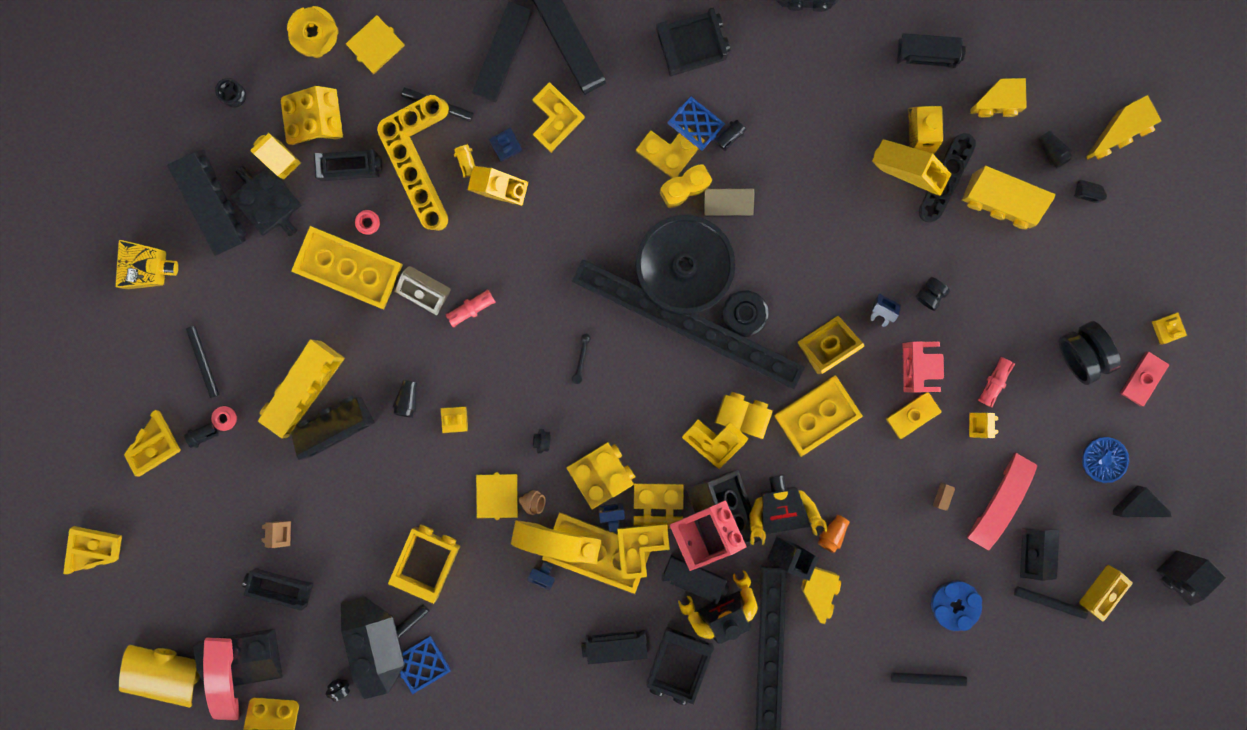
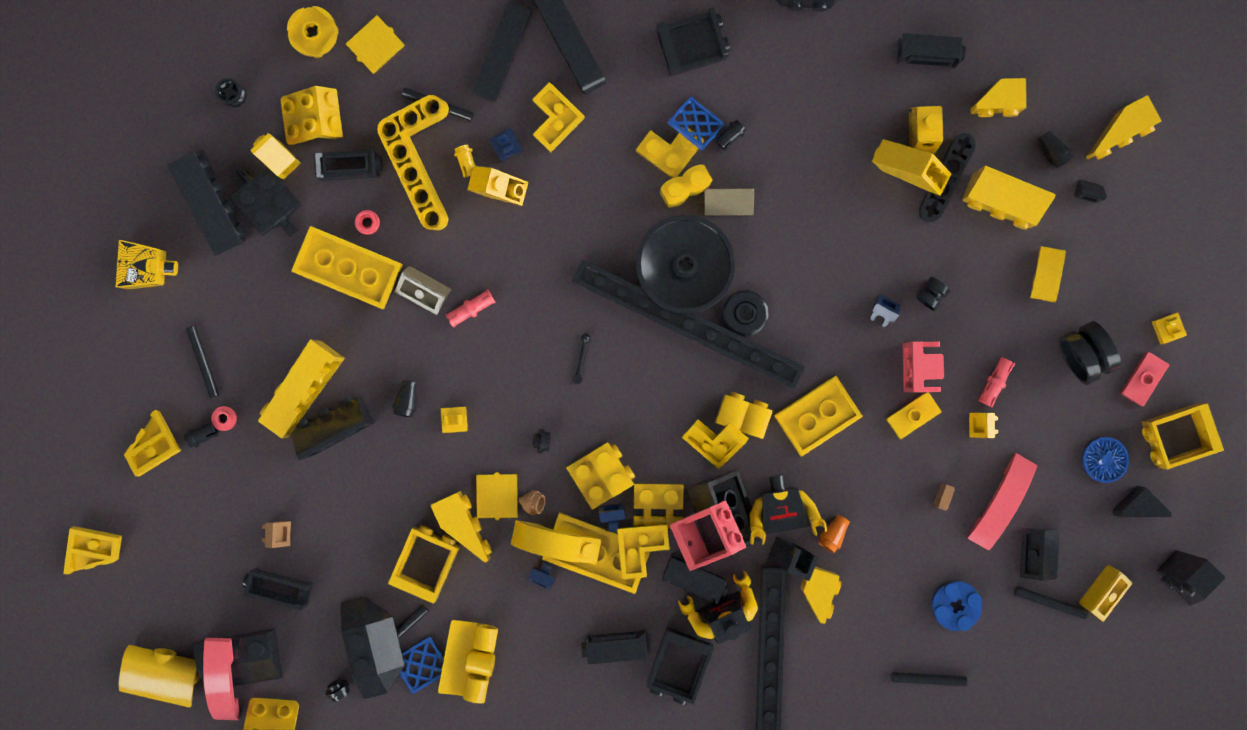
(458, 522): none -> yellow slope
(468, 660): none -> yellow panel
(830, 345): yellow slope -> none
(1048, 274): none -> yellow slope
(1205, 428): none -> yellow window

